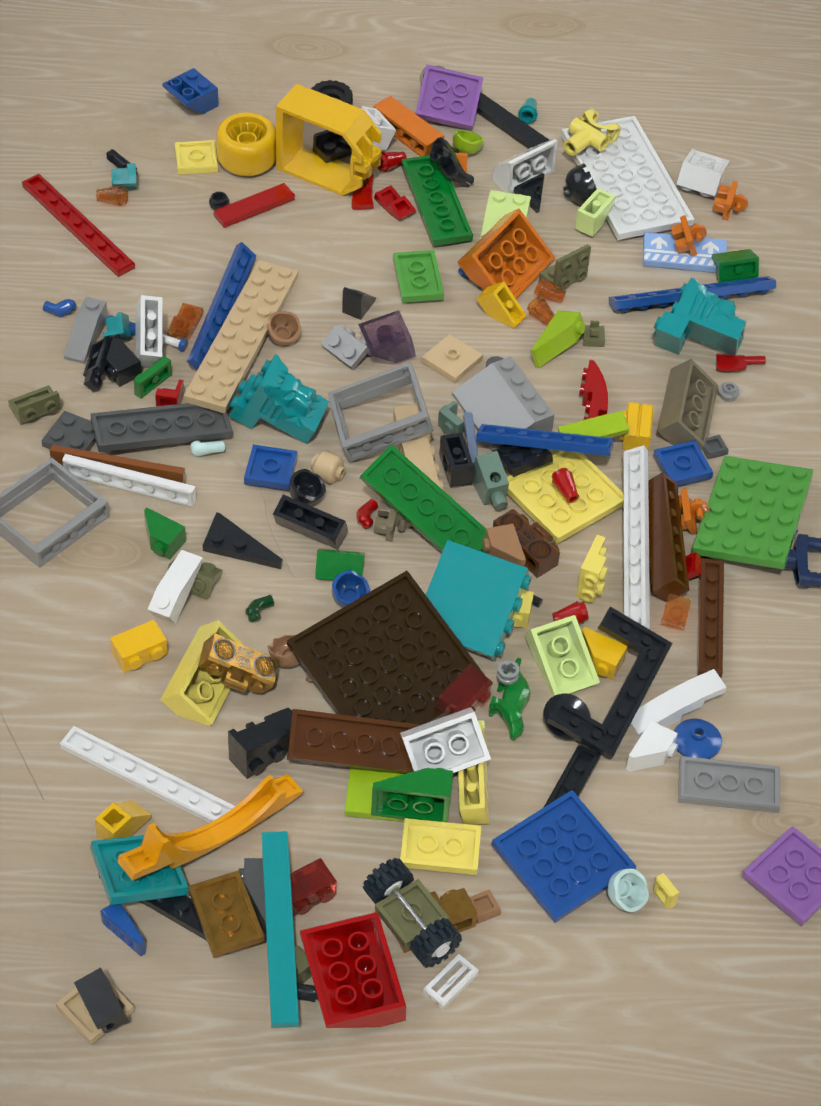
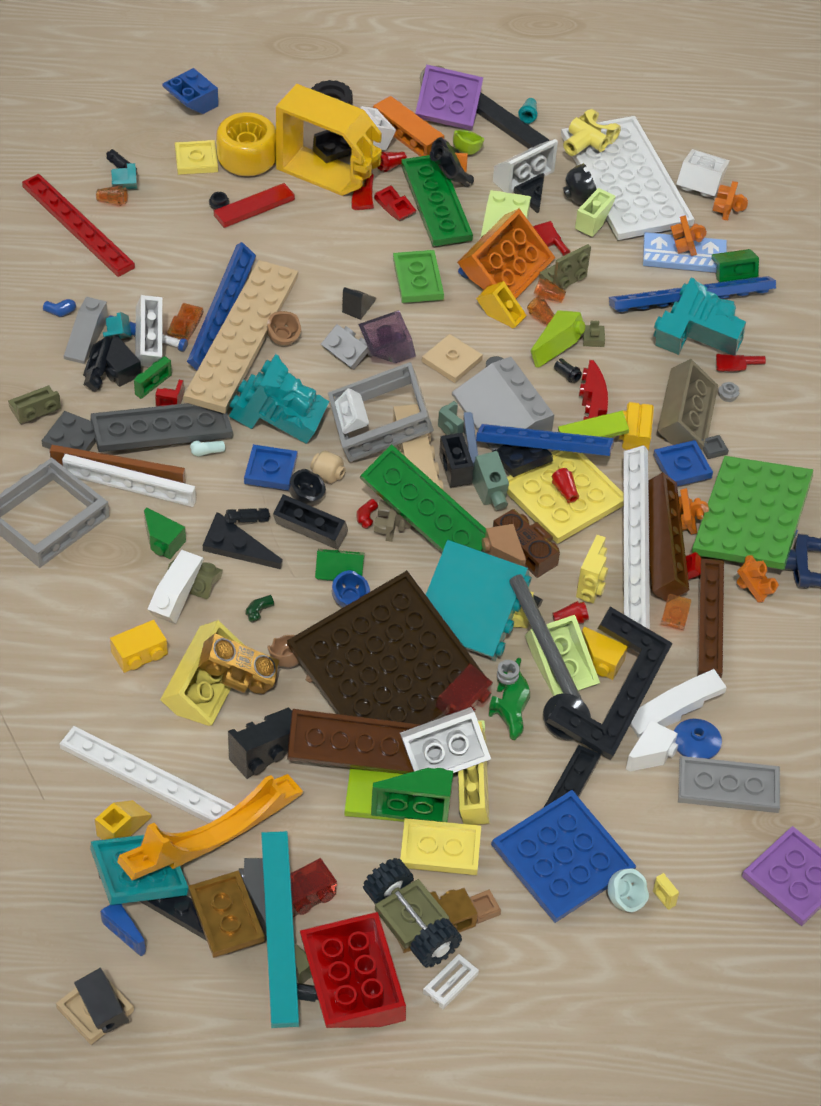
(247, 515): none -> black axle
(351, 411): none -> white slope
(543, 636): none -> dark grey axle
(551, 237): none -> red piece
(572, 373): none -> black pin
(753, 576): none -> orange hips

